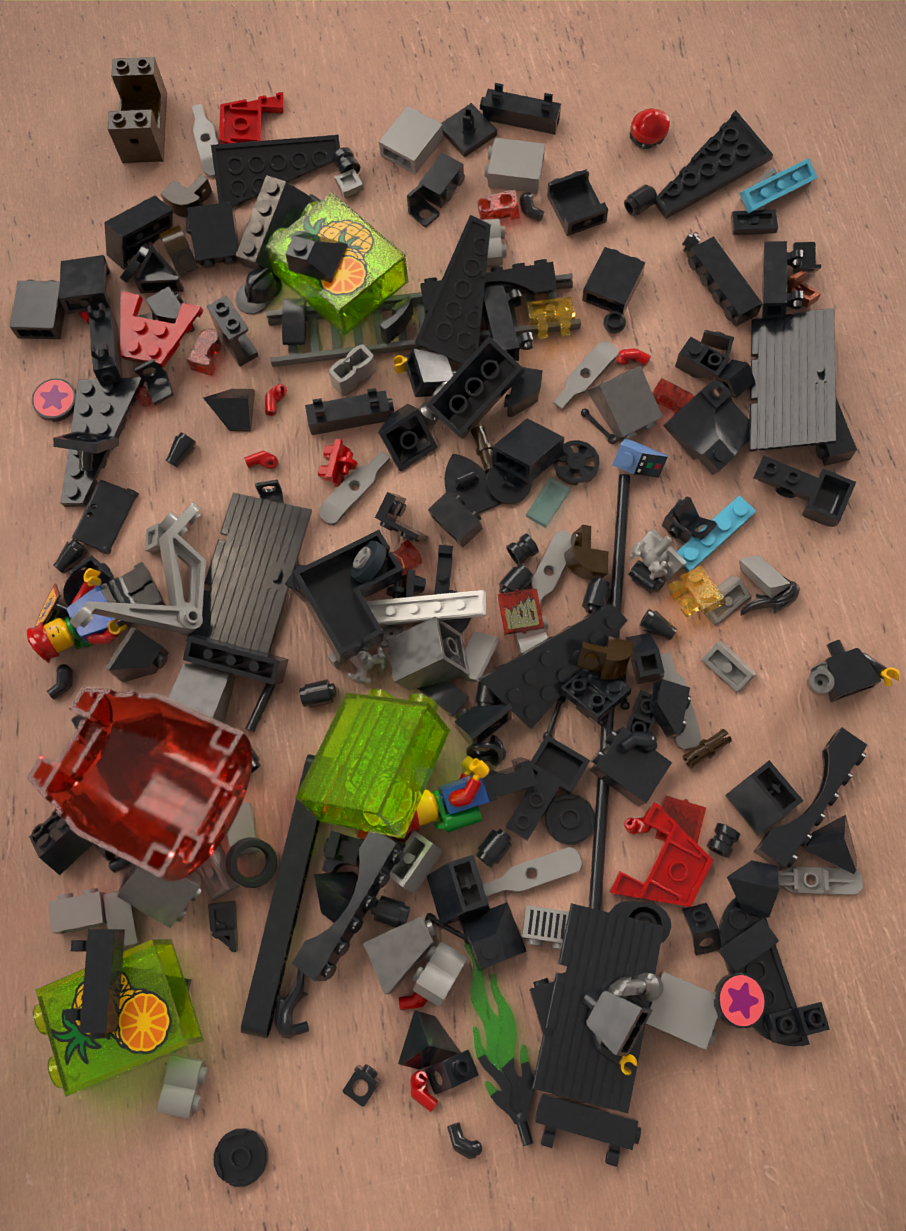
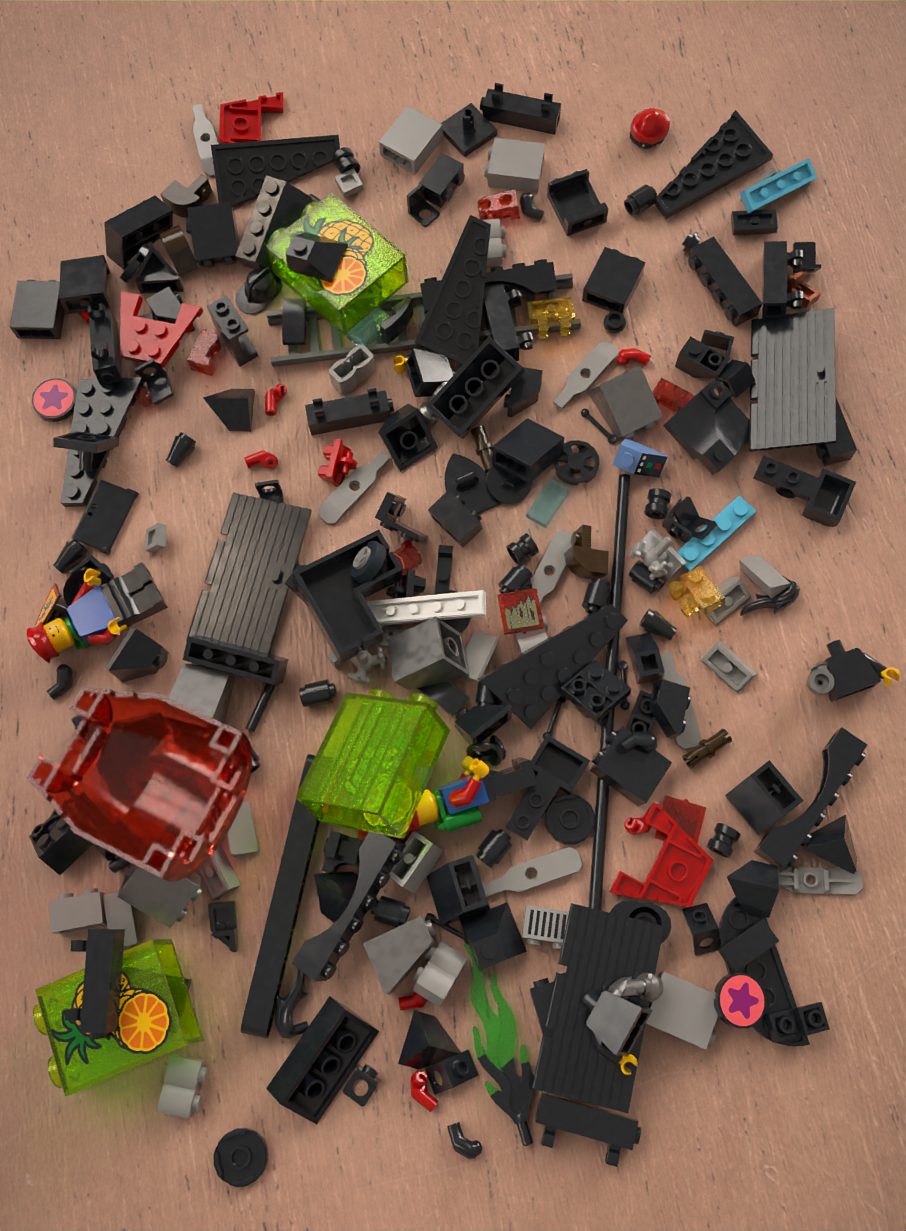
(141, 117): dark brown piece -> none
(180, 616): light grey piece -> none
(268, 871): black tyre -> none
(322, 1060): none -> black slope
(368, 328): none -> clear light blue tile
(608, 660): dark brown brick -> none
(657, 504): none -> black wheel

